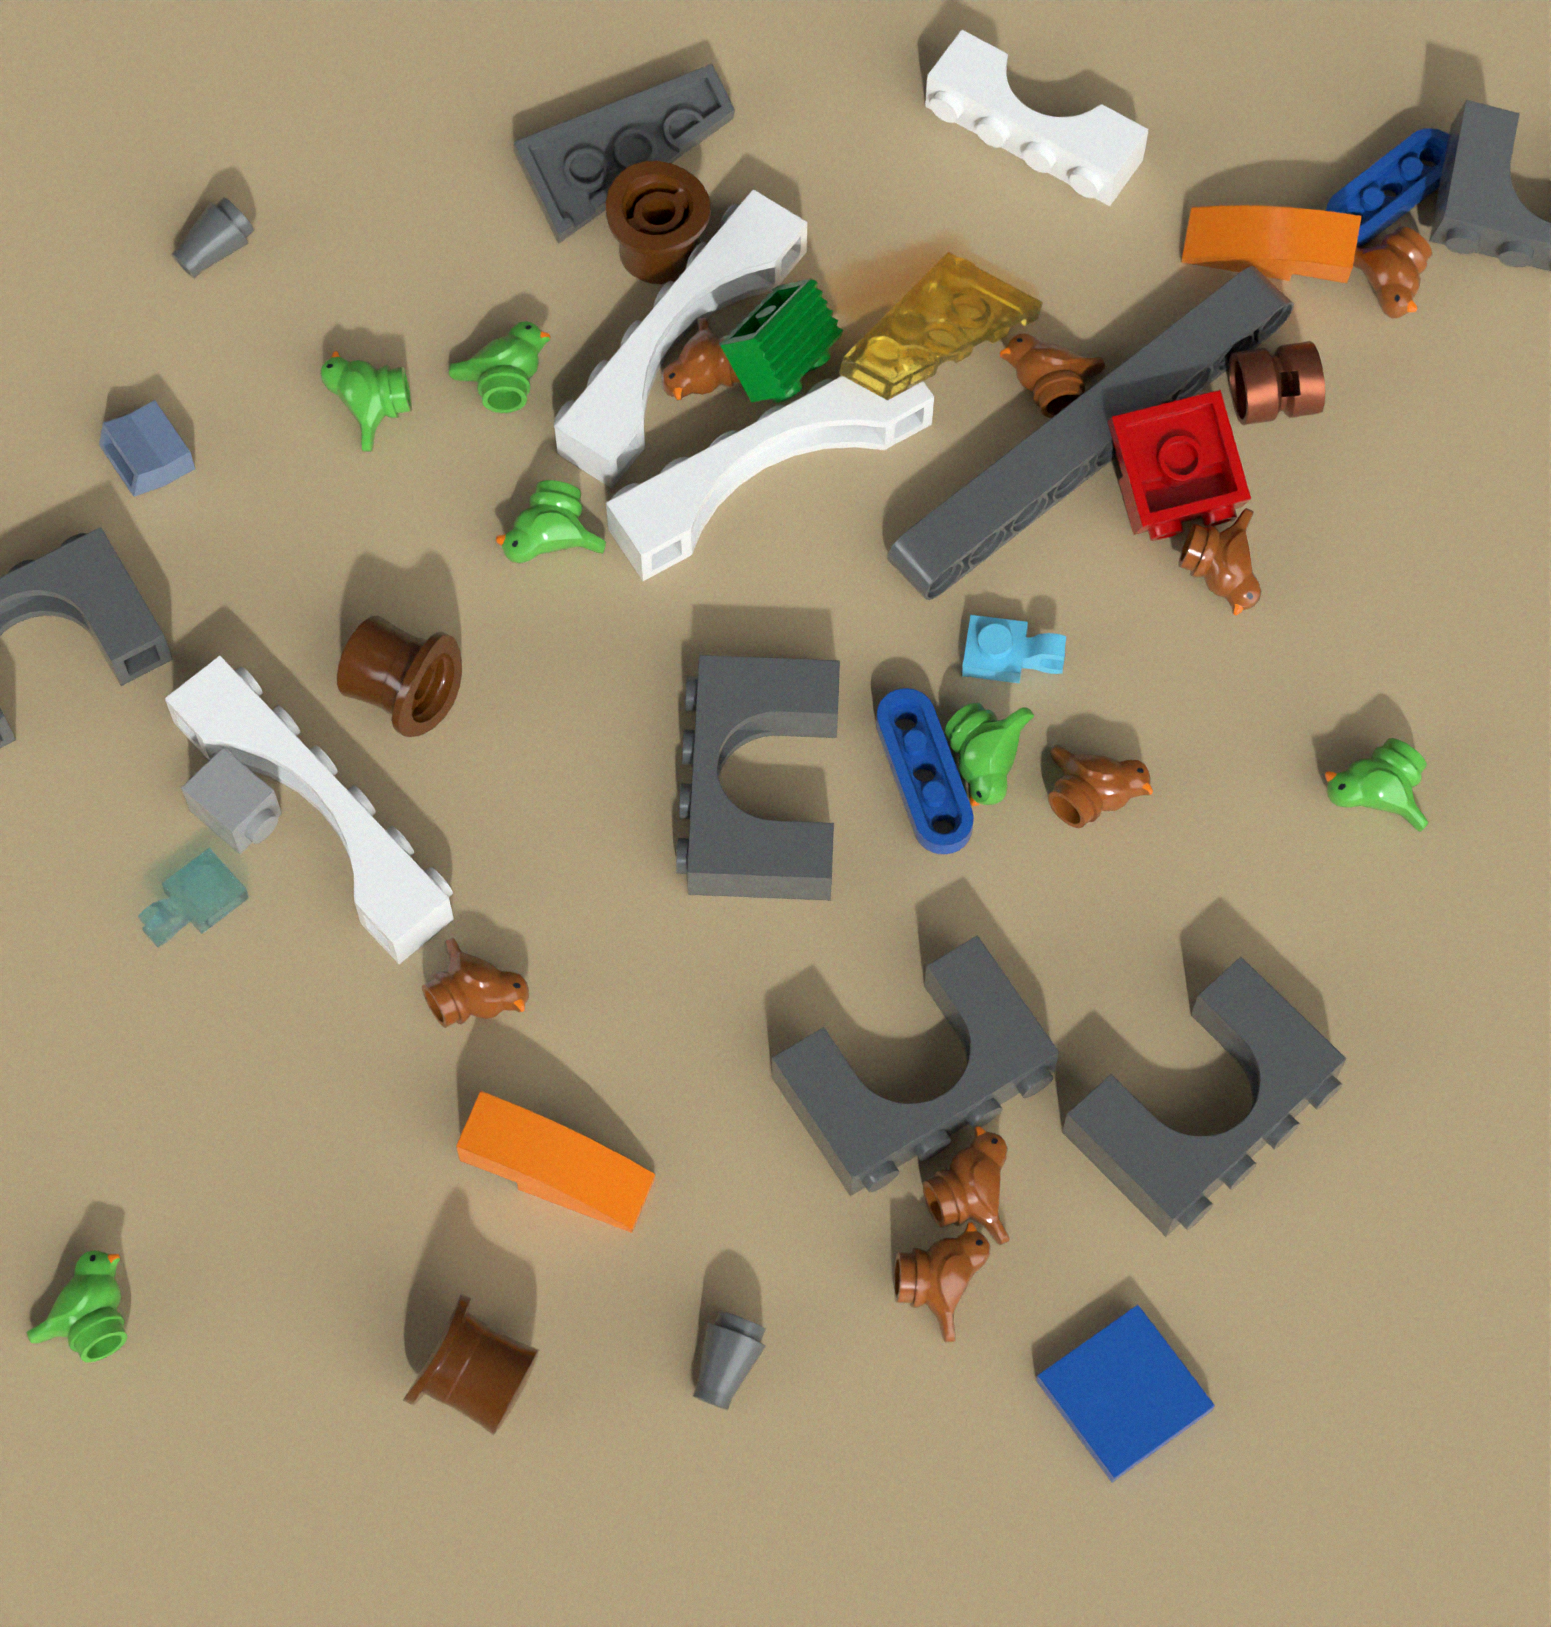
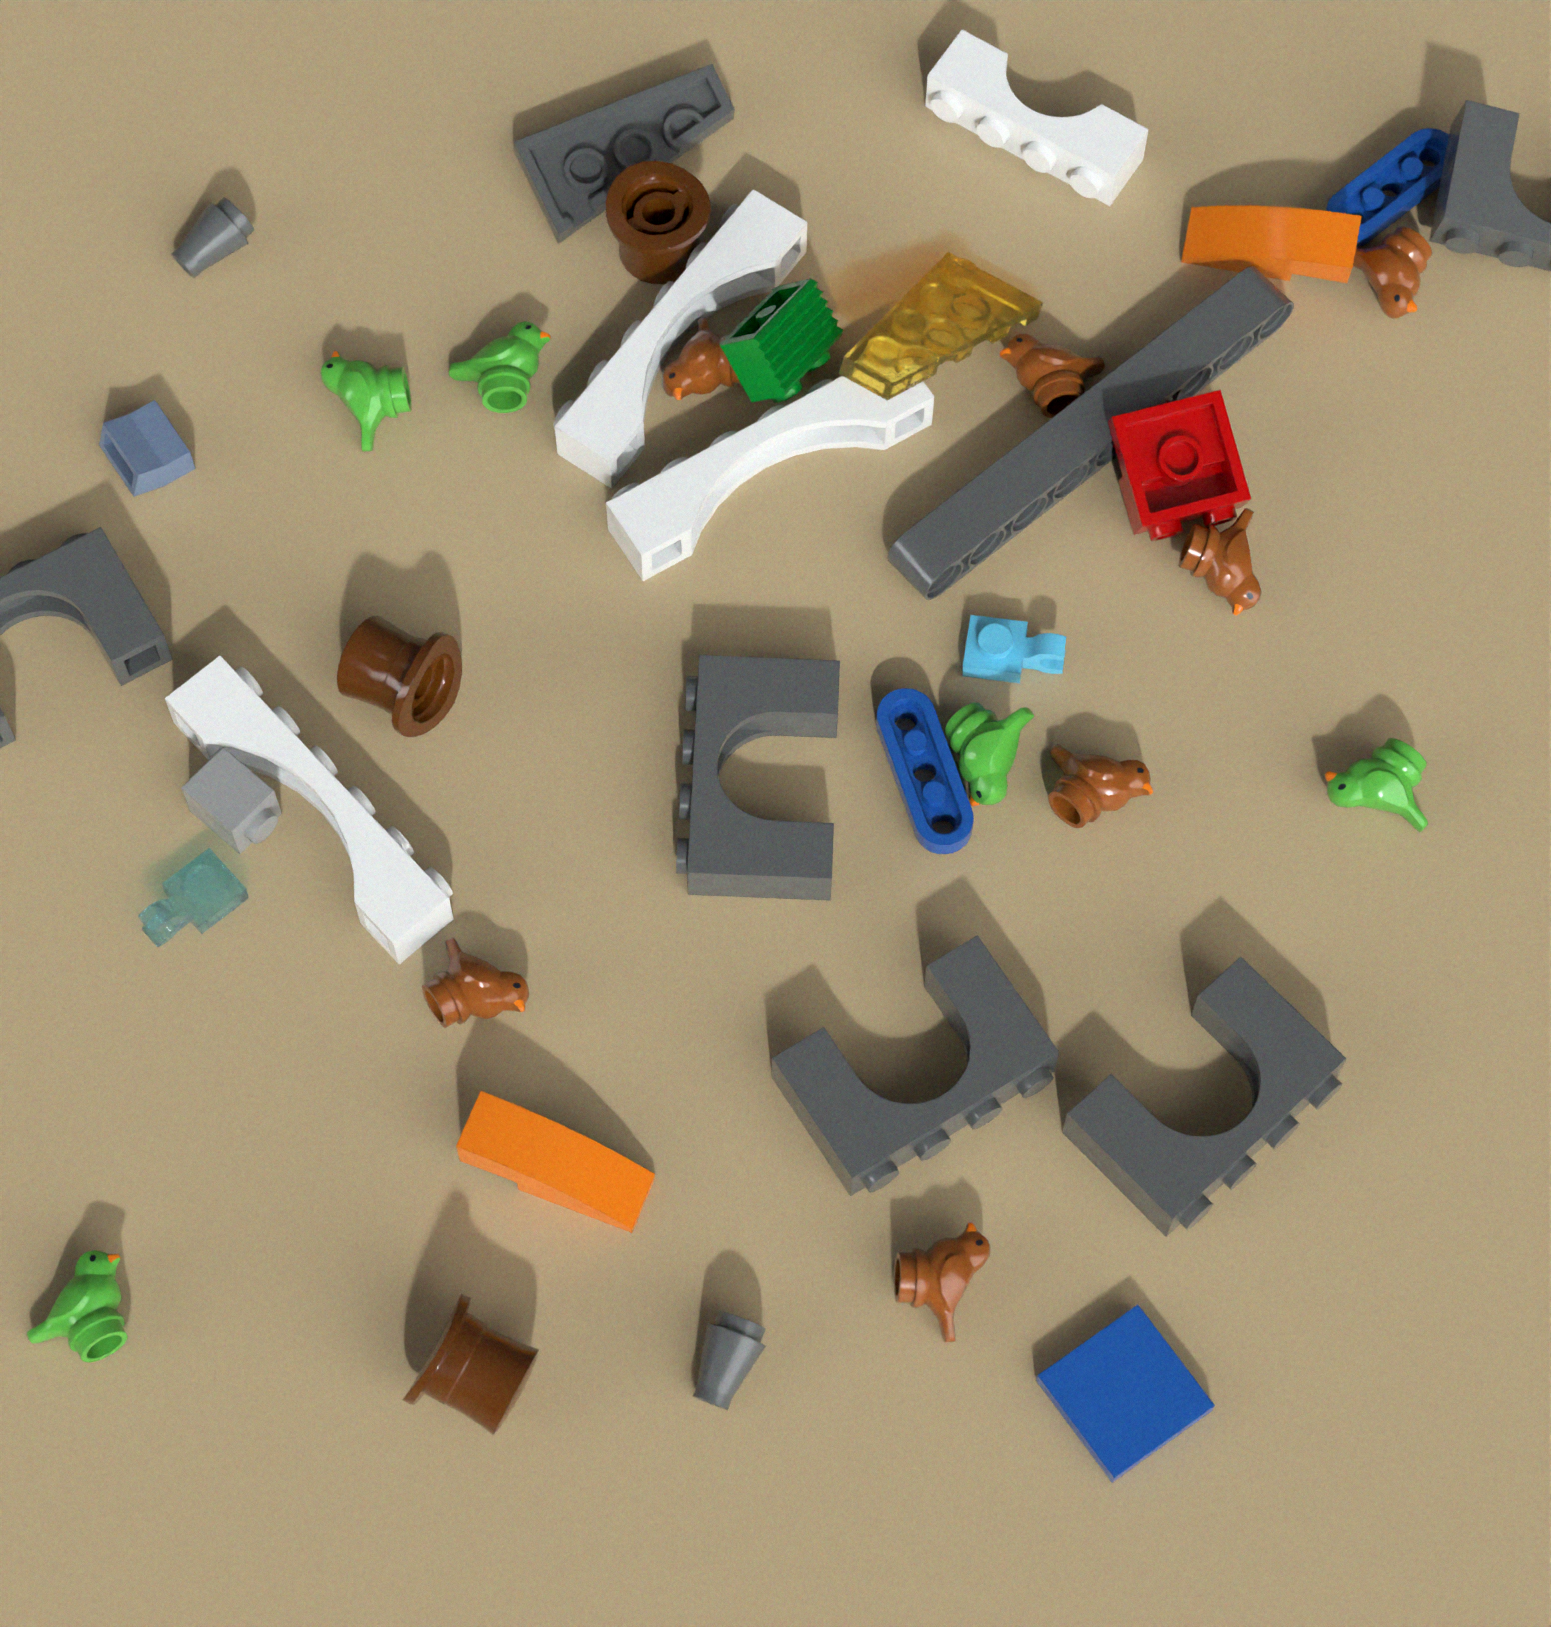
(549, 524): bright green animal -> none
(970, 1186): dark orange animal -> none
(1257, 384): copper wheel -> none

